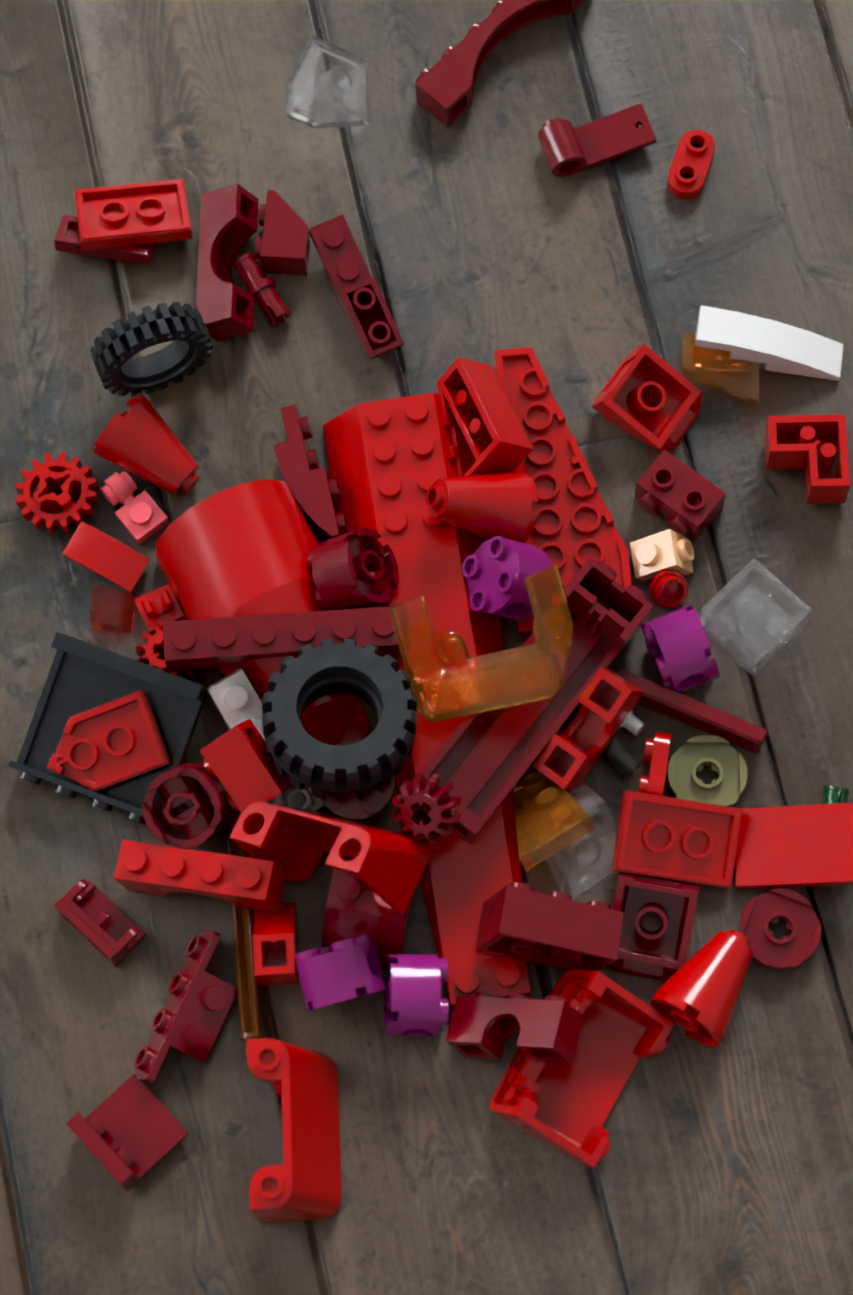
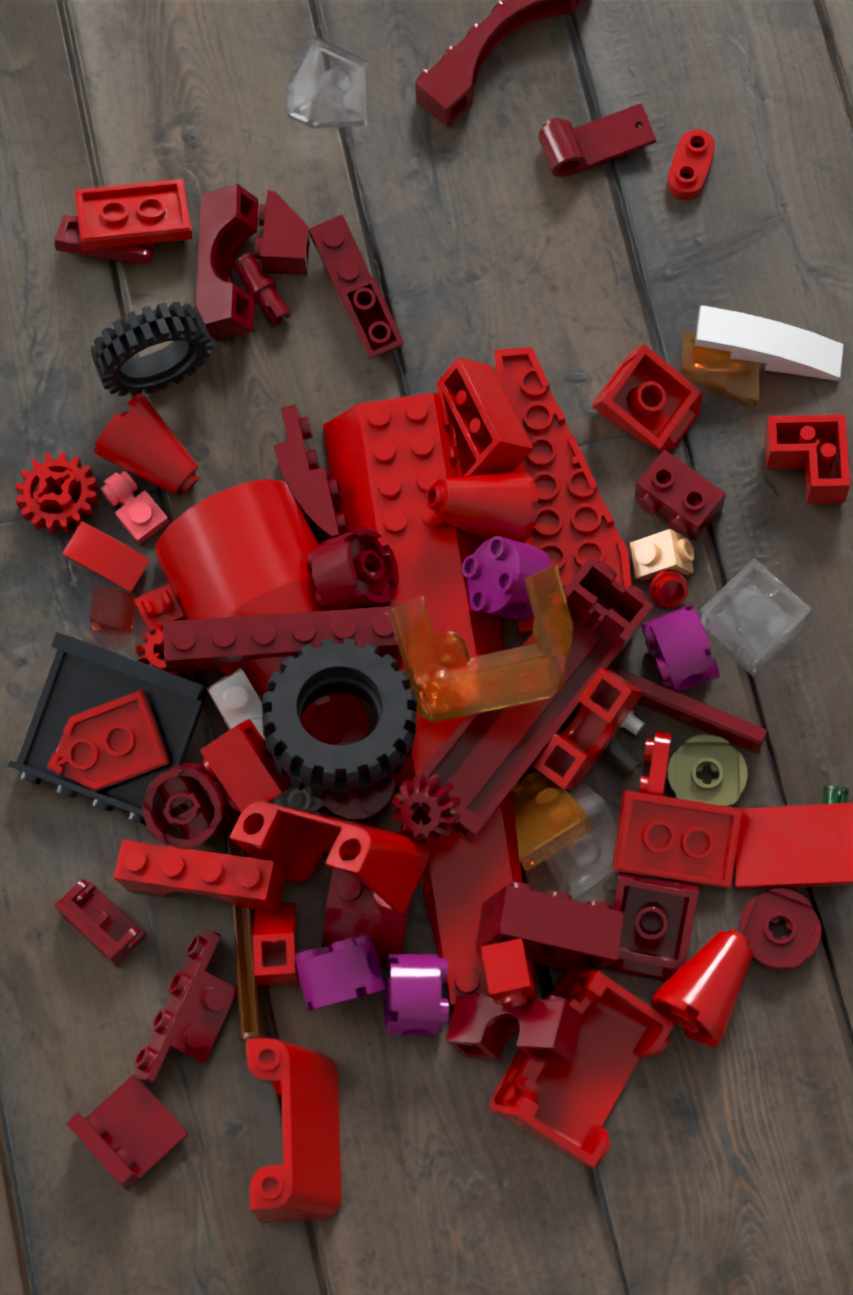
(509, 973): none -> red slope

